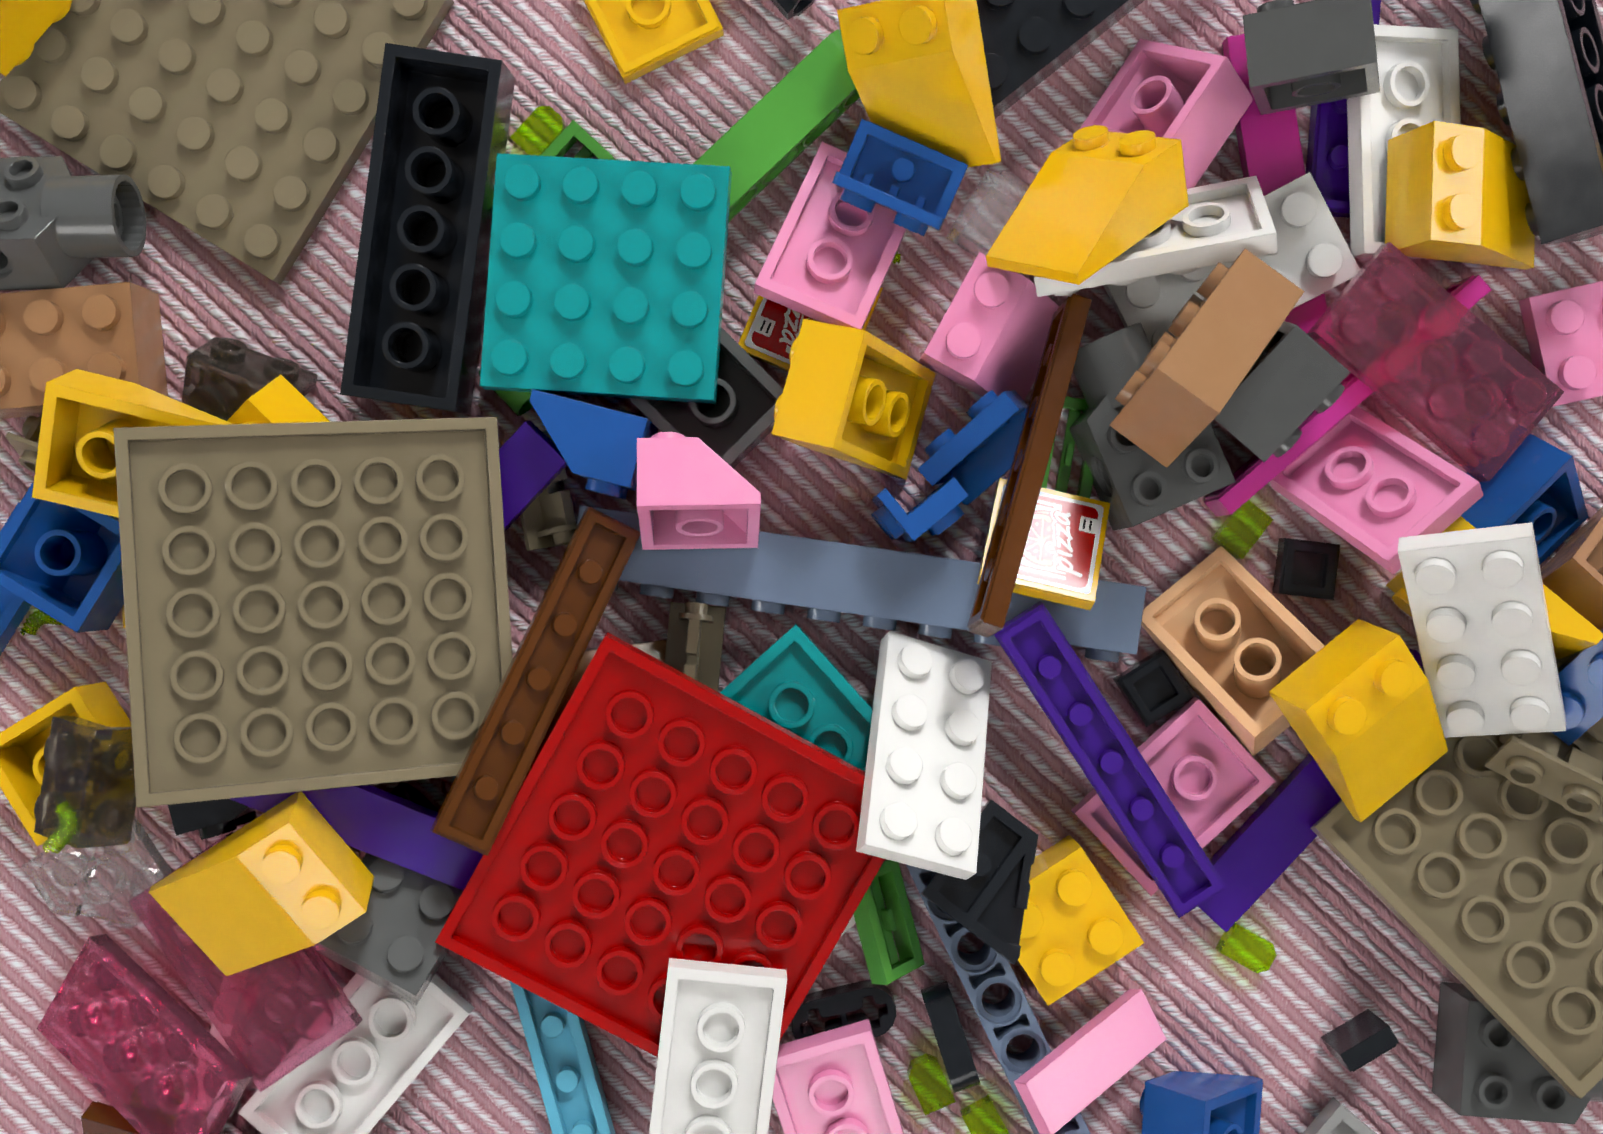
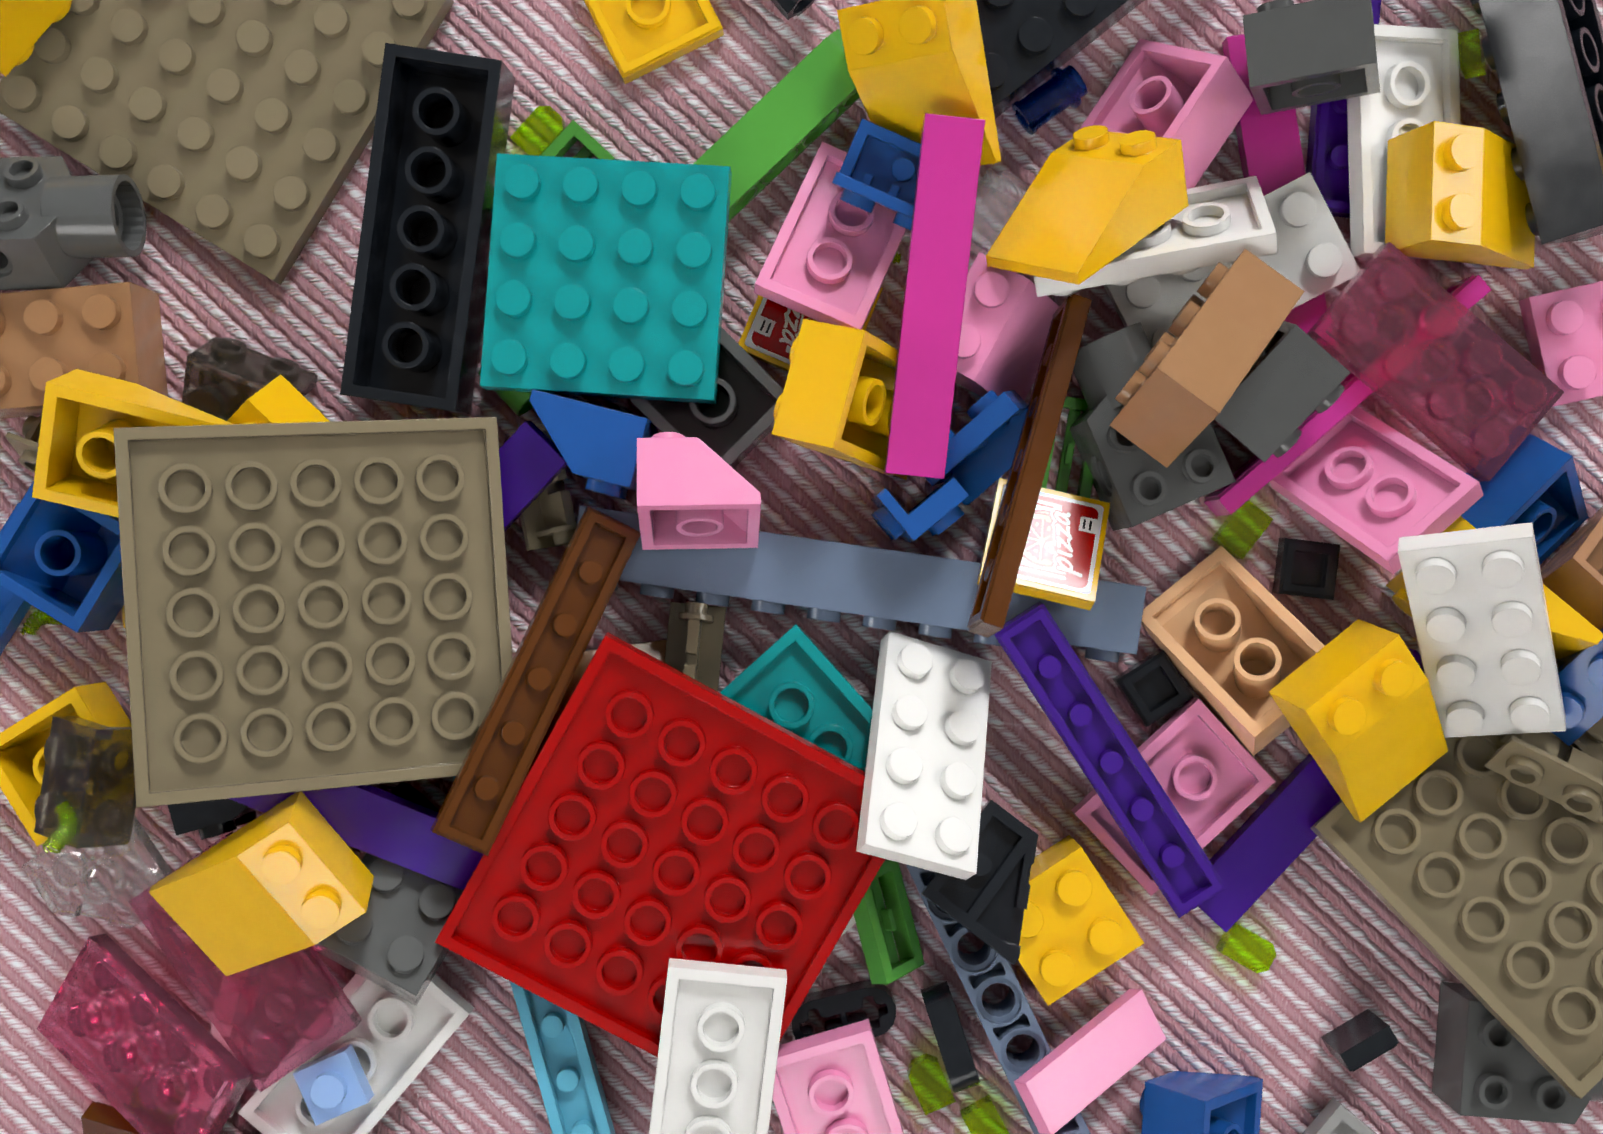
(333, 1084): none -> light blue plate
(934, 295): none -> dark pink tile
(1050, 99): none -> clear blue pin
(1471, 53): none -> clear neon green piece

